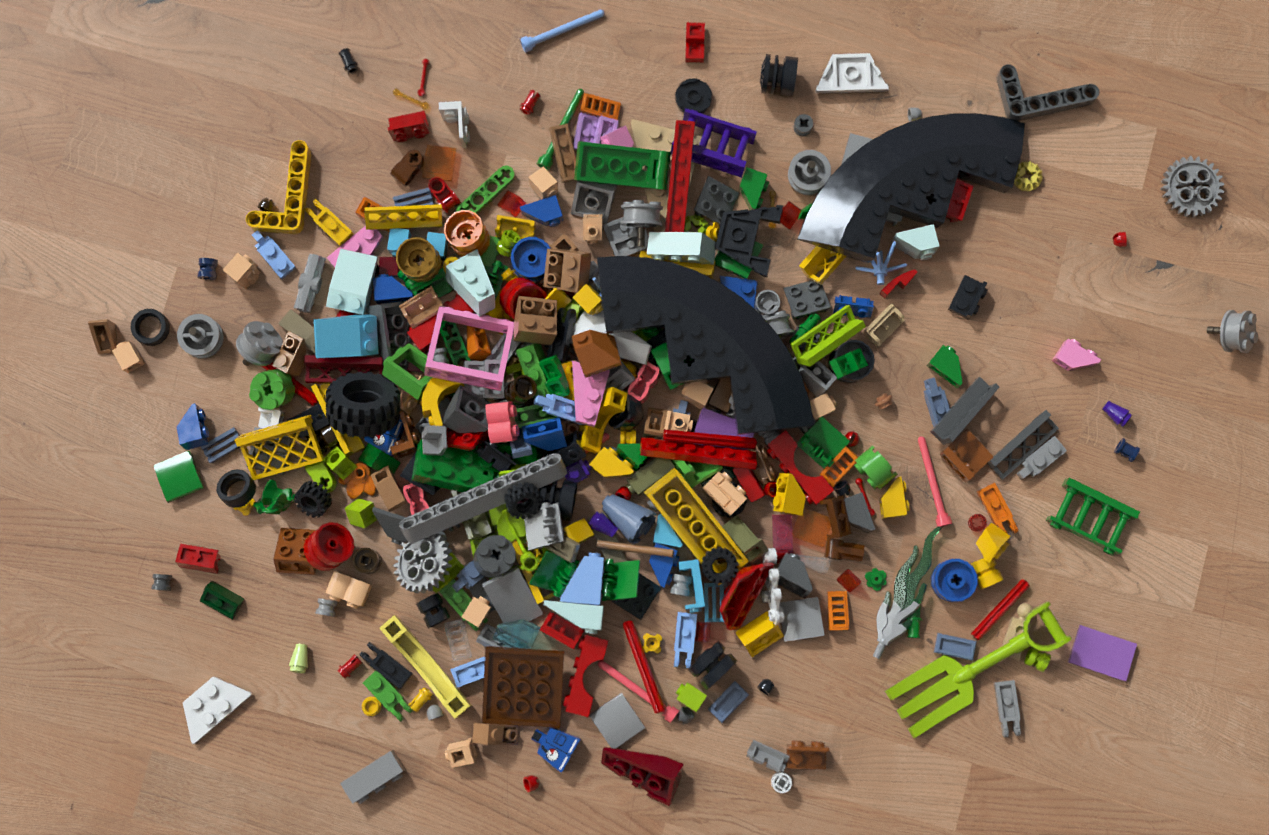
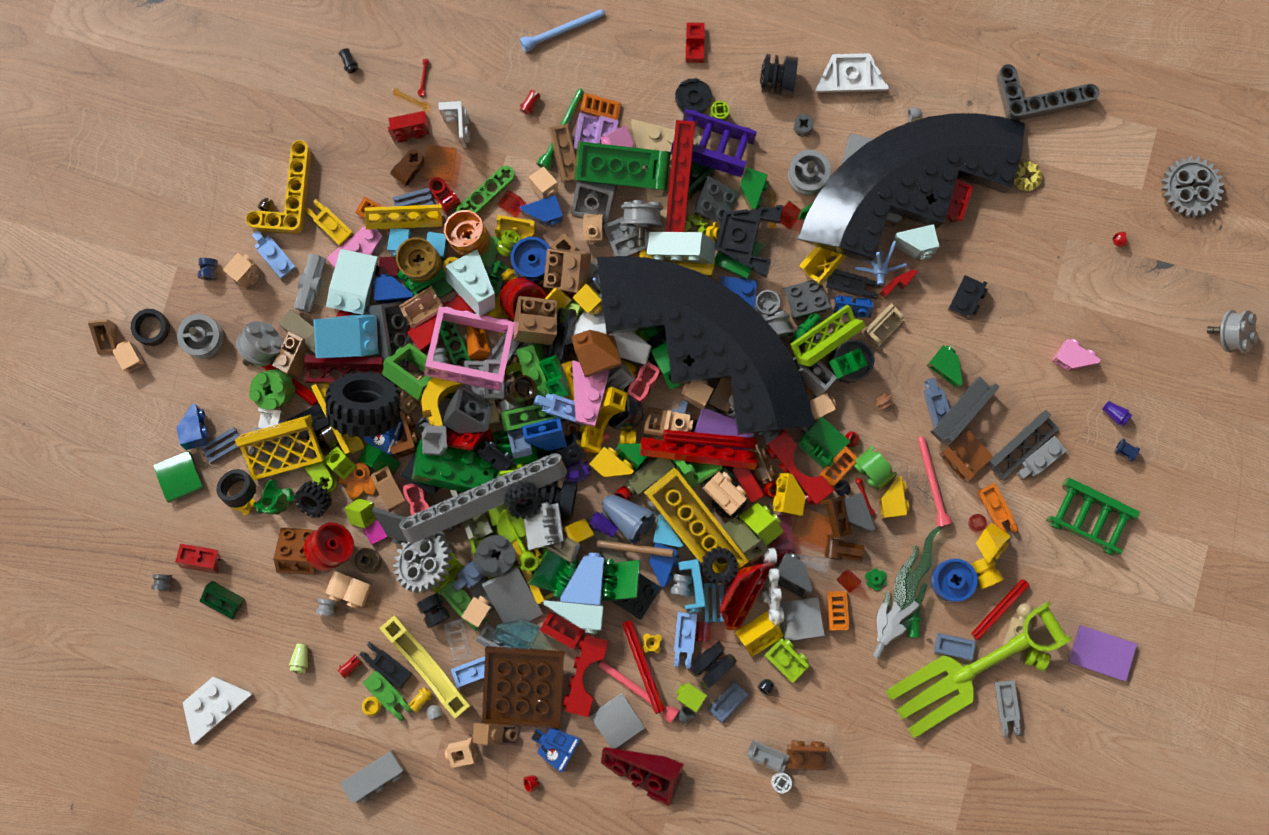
(375, 532): none -> dark pink tile
(502, 422): coral brick -> none
(698, 177): none -> dark green slope
(719, 113): none -> lime wheel
(762, 523): none -> lime brick
(787, 660): none -> lime bracket
(851, 284): none -> black hinge

